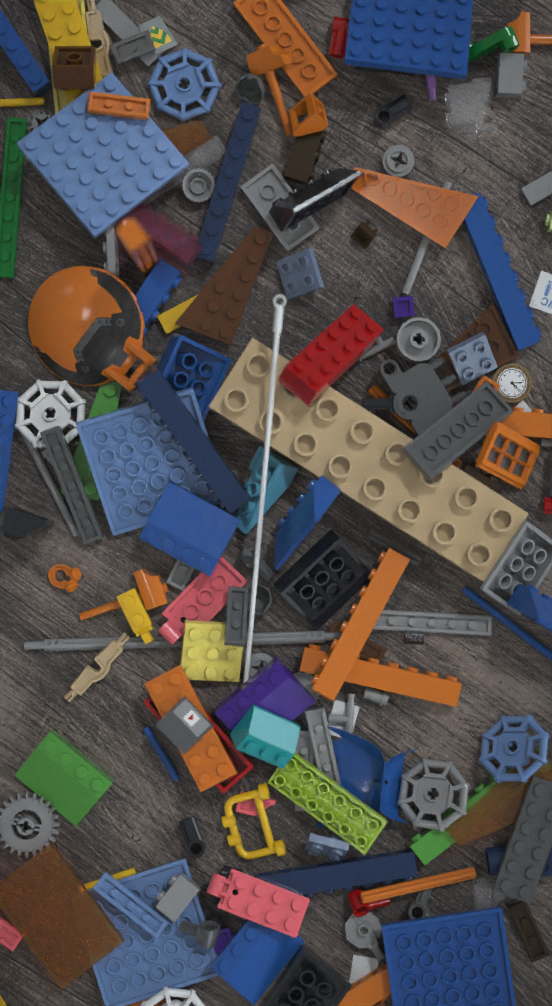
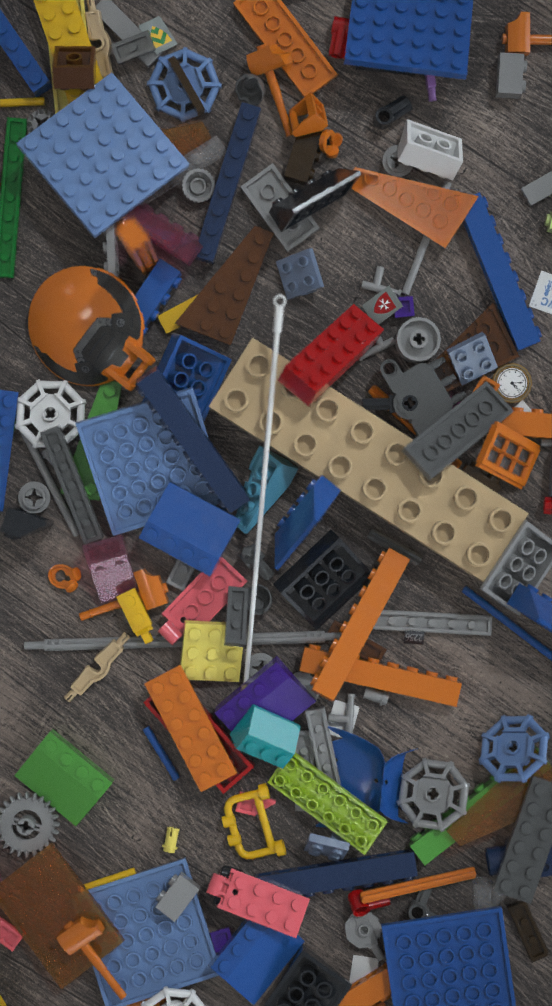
(27, 490): none -> light grey gear
(77, 936): none -> orange piece
(110, 567): none -> clear pink slope
(118, 106): orange tile -> none
(131, 904): medium blue plate -> none
(171, 840): none -> light yellow pin
(184, 725): dark grey tile -> none
(186, 86): none -> dark brown tile
(192, 835): black piece -> none
(206, 932): dark grey axle -> none
(335, 141): none -> orange piece
(364, 234): dark brown tile -> none
(376, 285): none -> light grey piece
(382, 305): none -> light grey sticker
(430, 150): none -> white slope
(469, 106): clear piece -> none
(503, 38): green beam -> none

